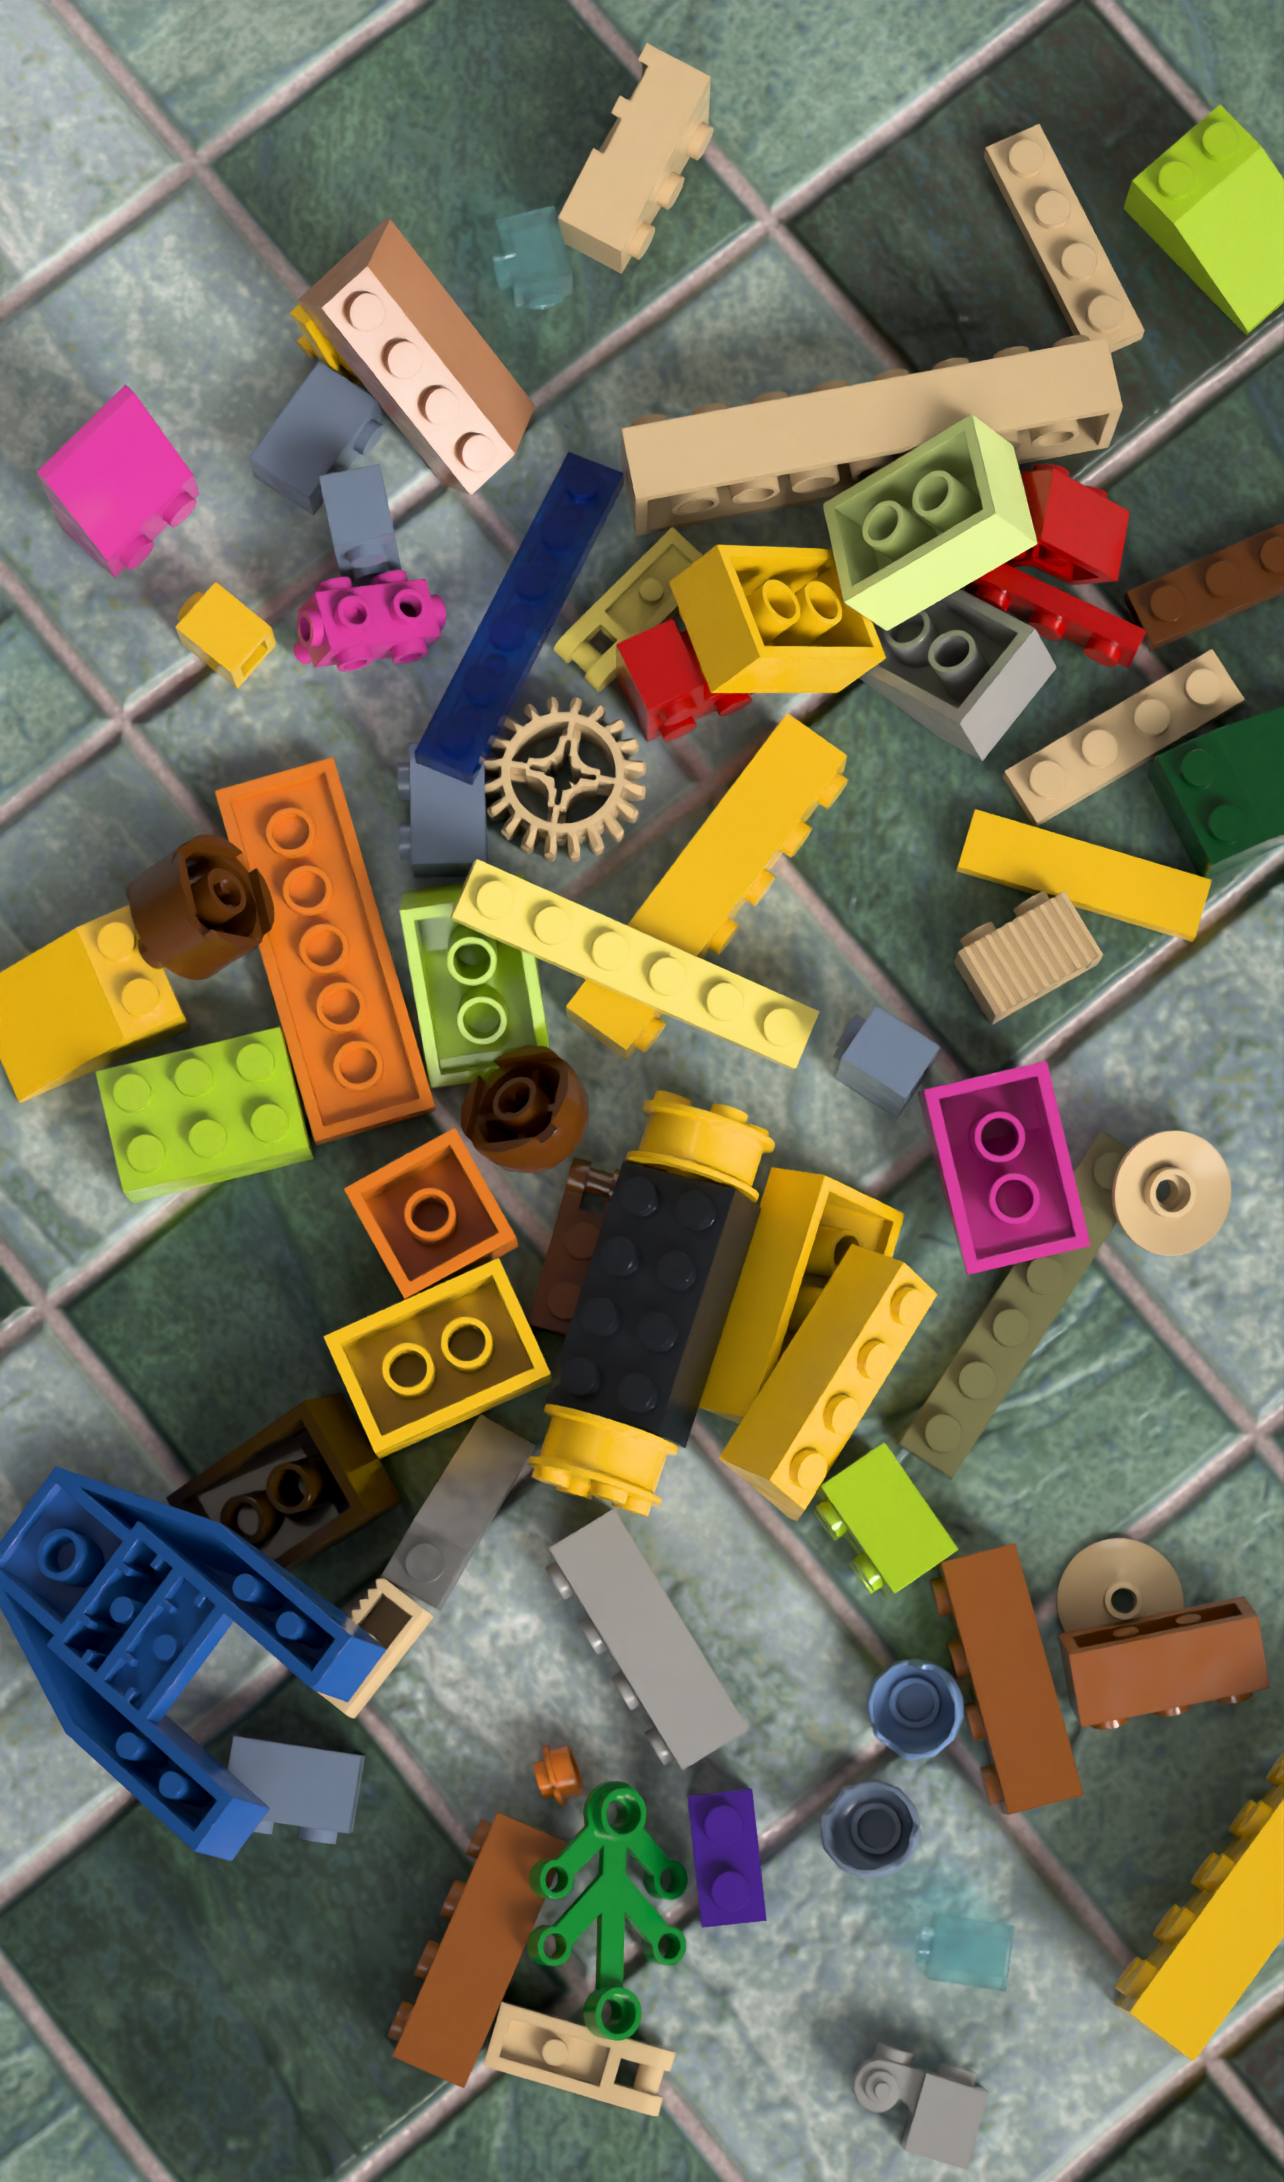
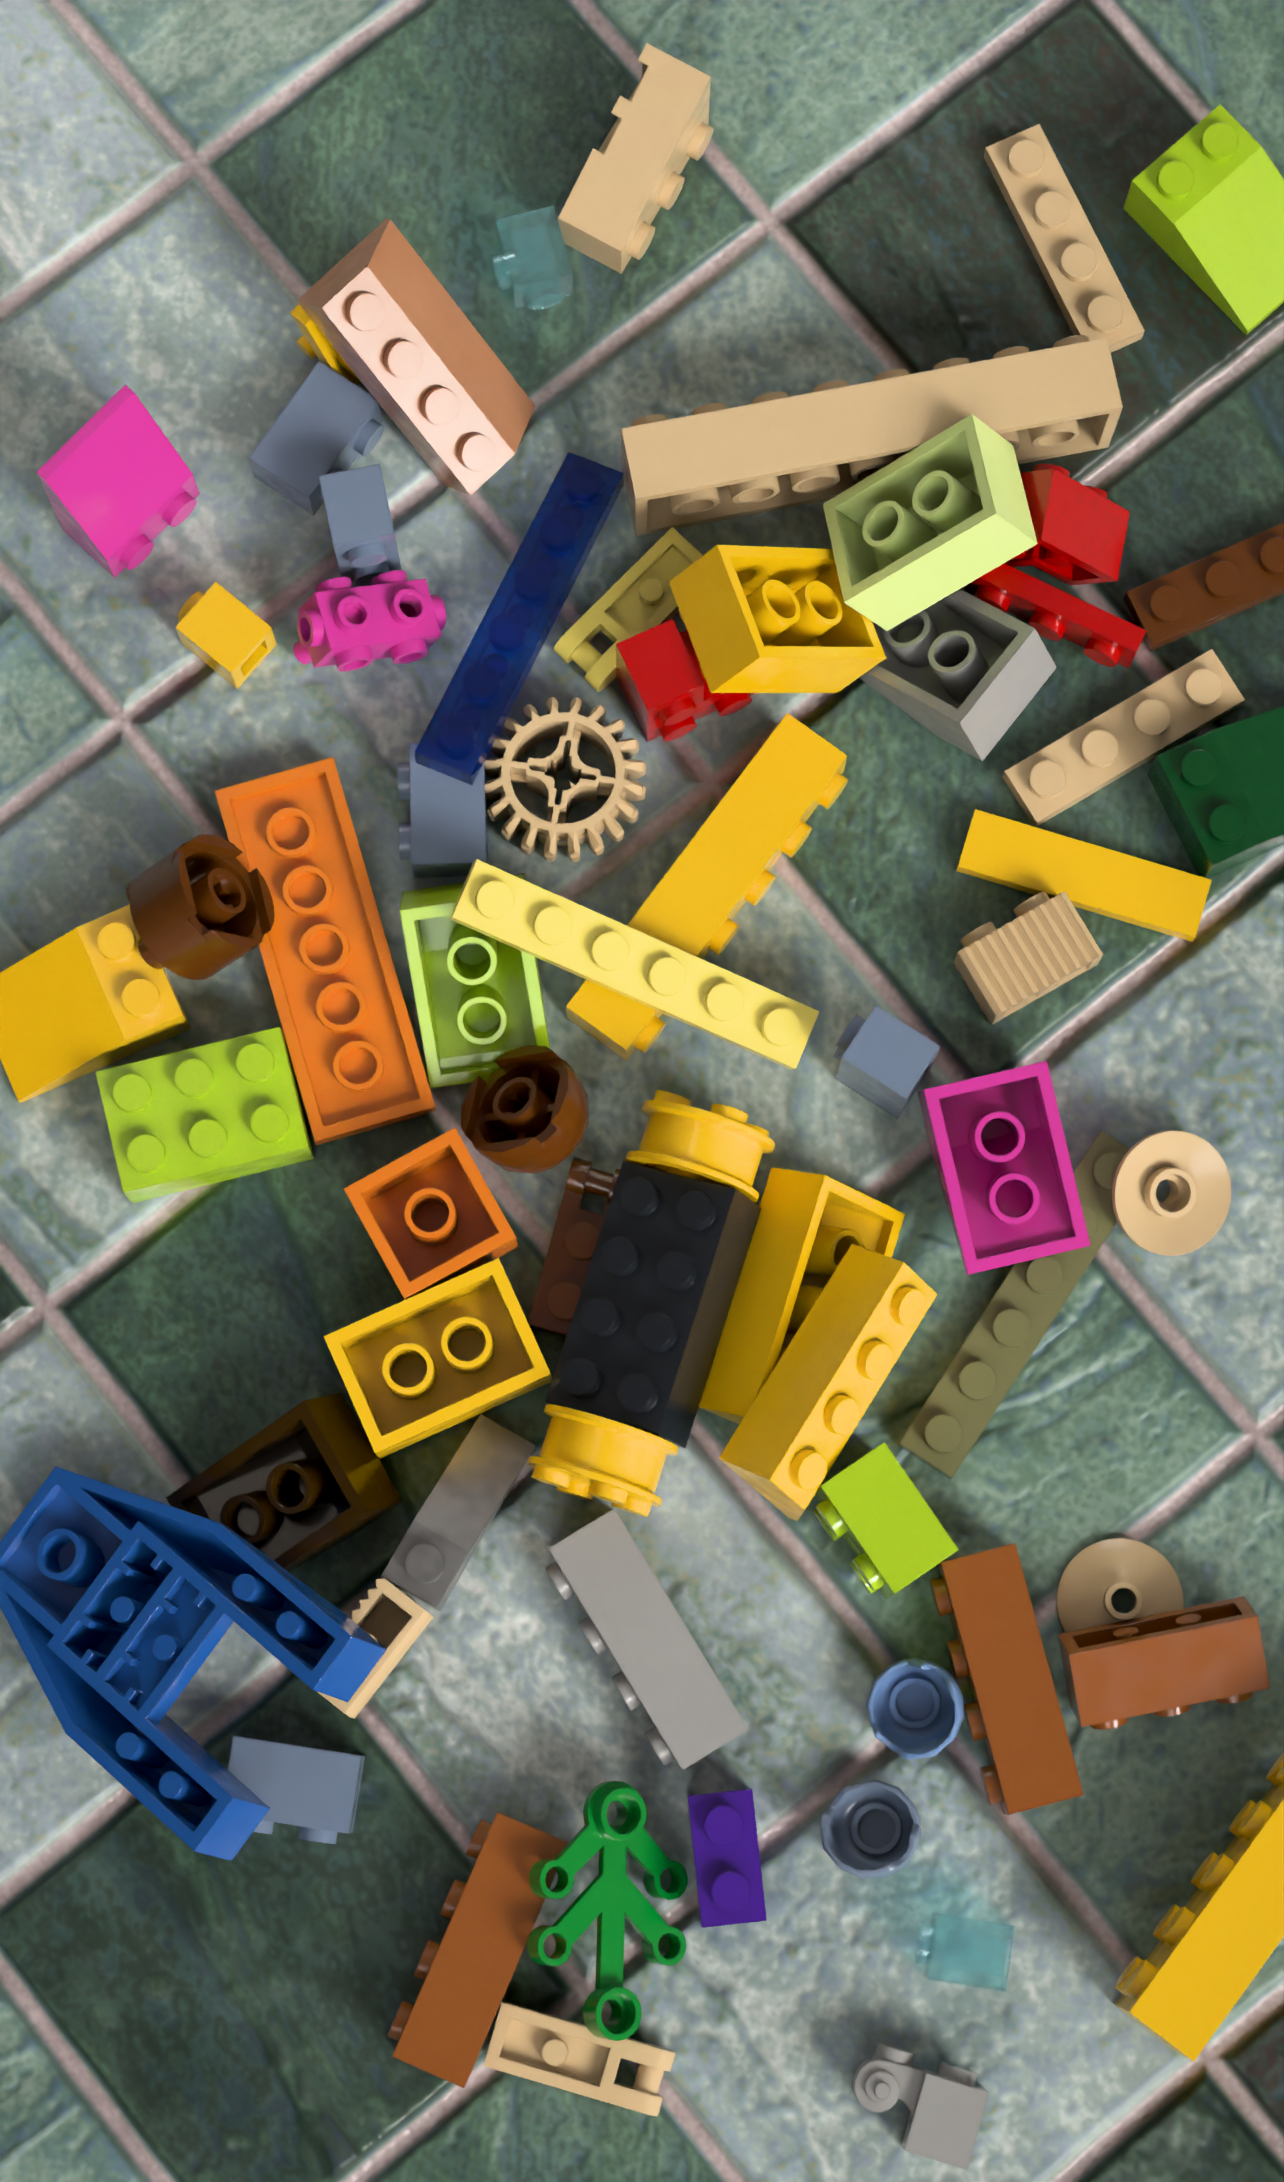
(558, 1774): orange plate -> none

